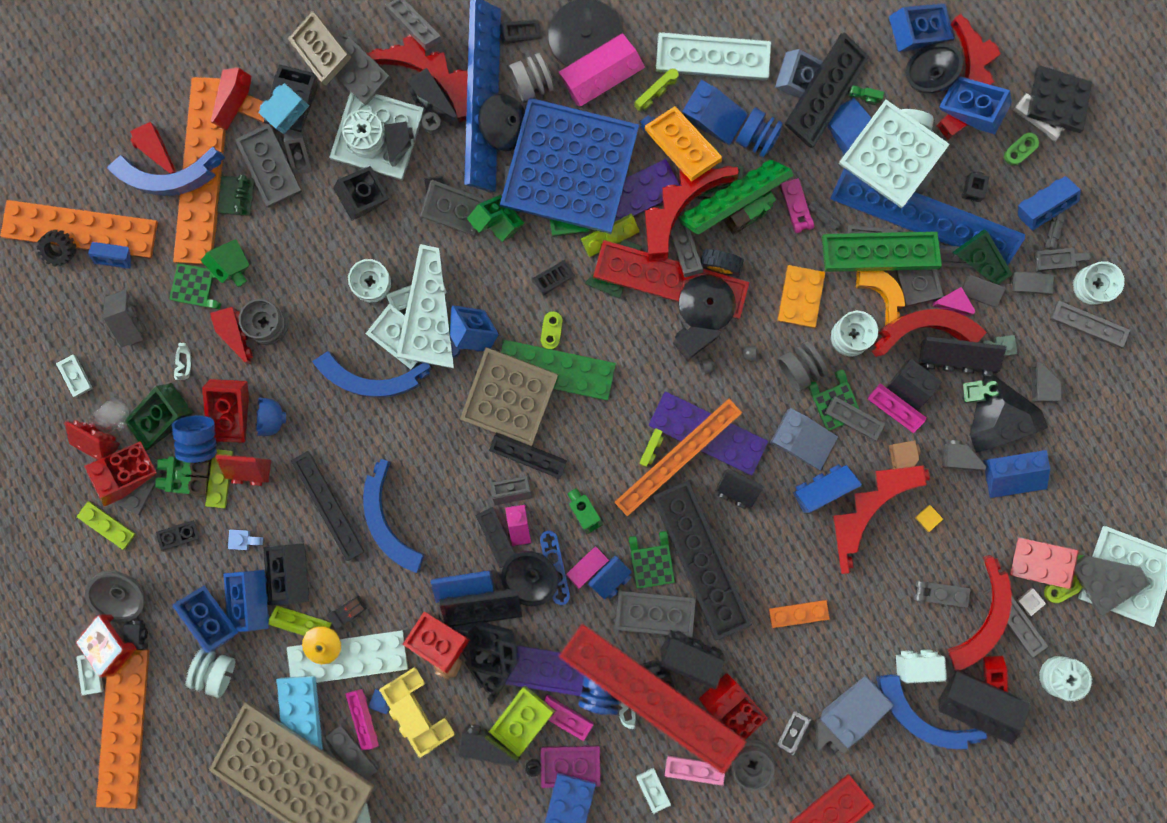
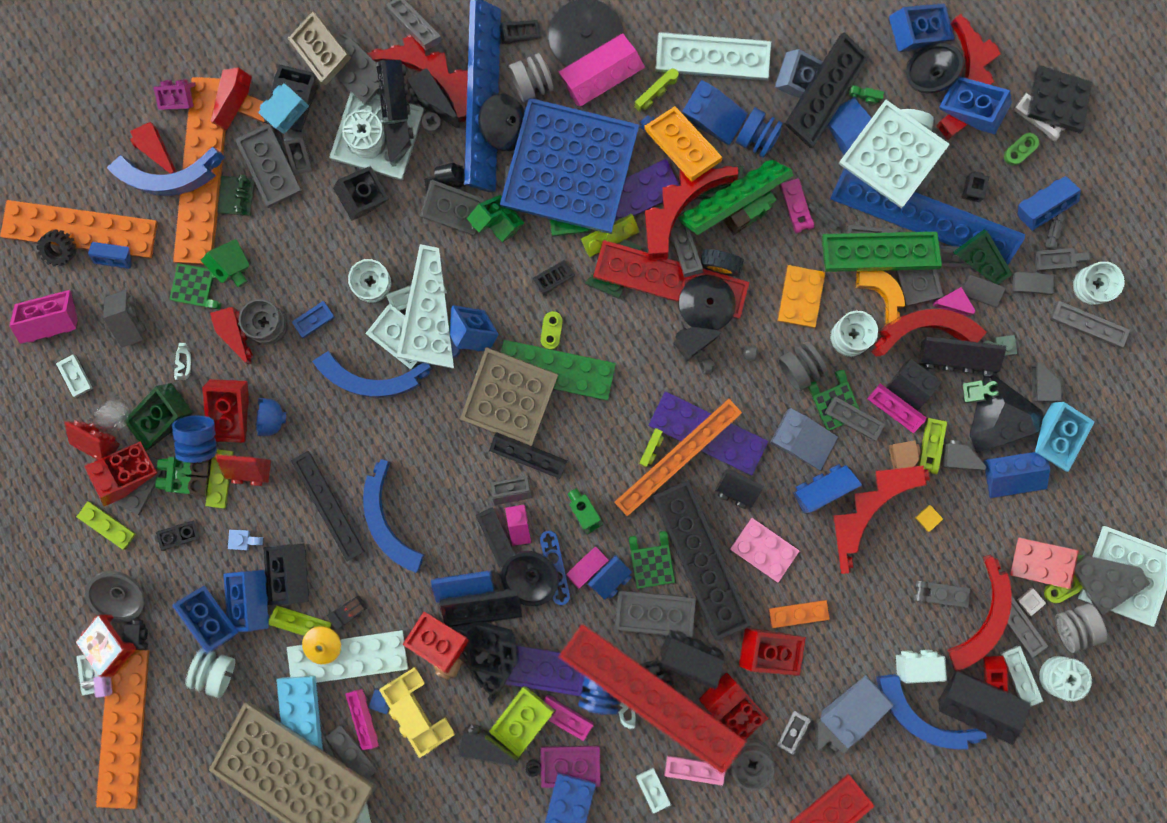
(44, 317): none -> dark pink slope
(101, 685): none -> lavender piece
(174, 95): none -> magenta bracket
(313, 319): none -> blue plate
(392, 90): none -> black slope
(450, 175): none -> black piece
(764, 550): none -> bright pink plate
(772, 652): none -> red slope
(932, 444): none -> lime plate
(1021, 675): none -> light aqua plate
(1062, 434): none -> medium azure slope
(1081, 628): none -> light grey wheel

